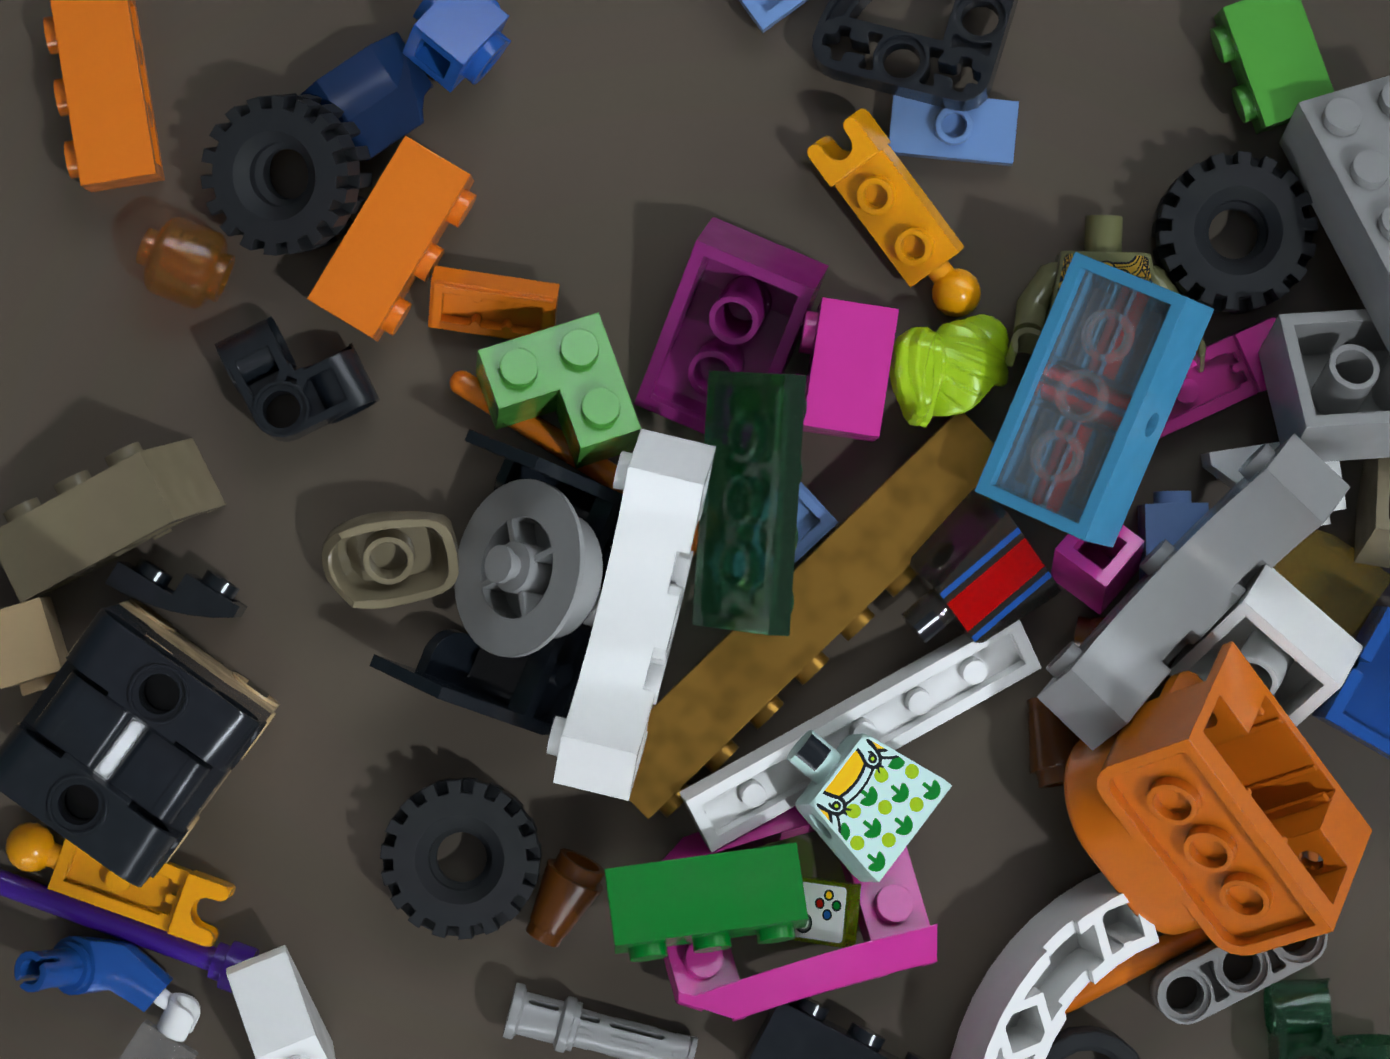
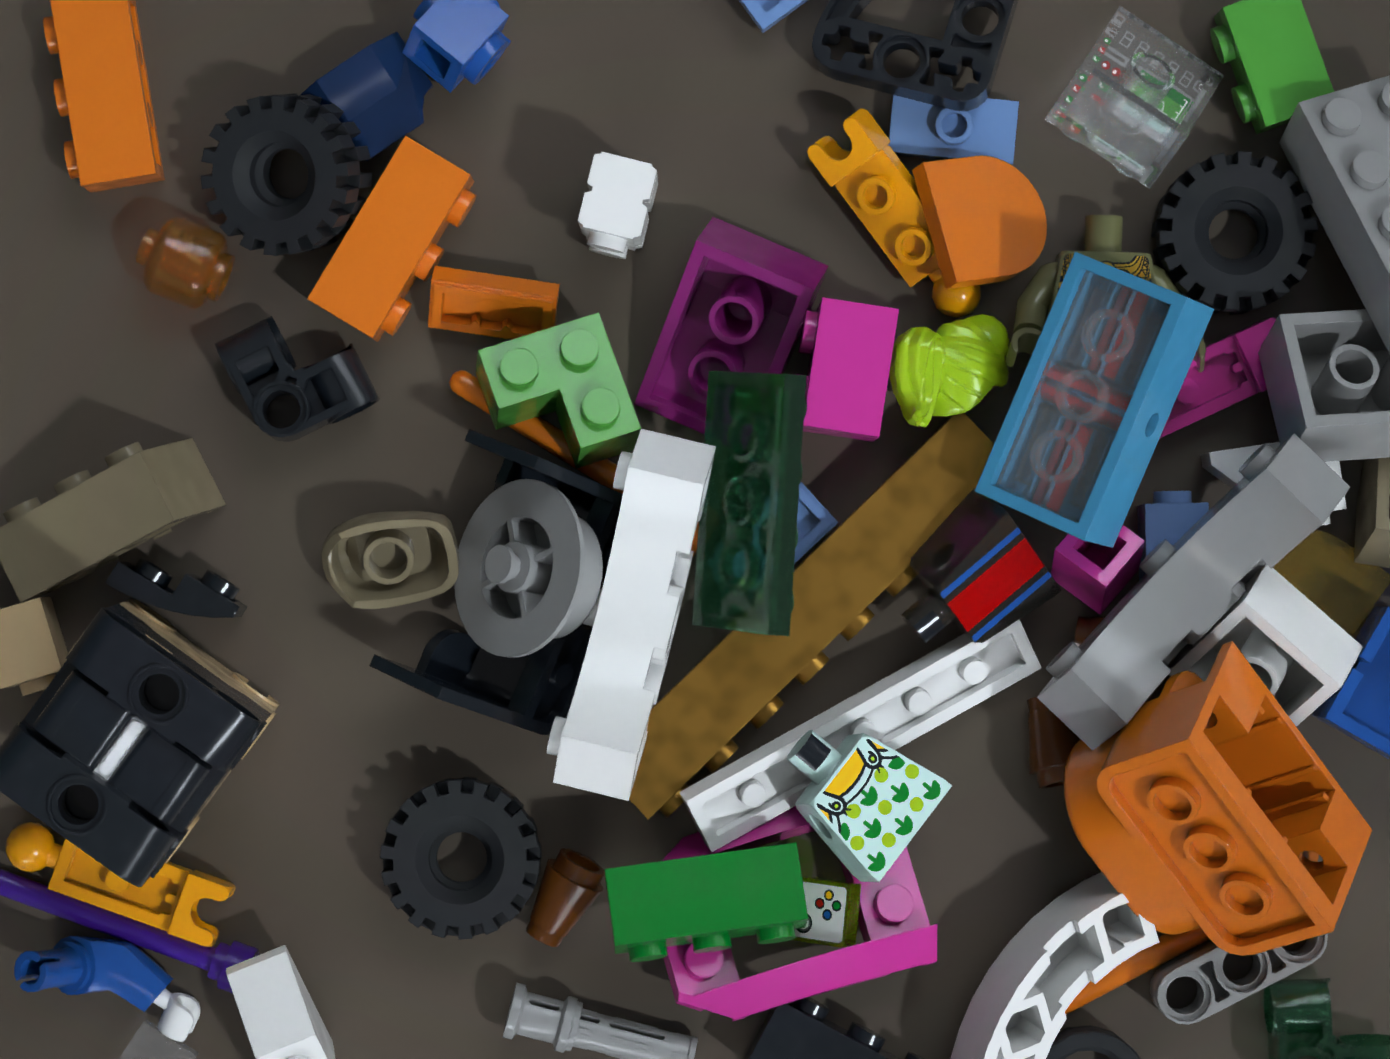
(617, 204): none -> white brick
(980, 219): none -> orange tile
(1134, 97): none -> clear slope

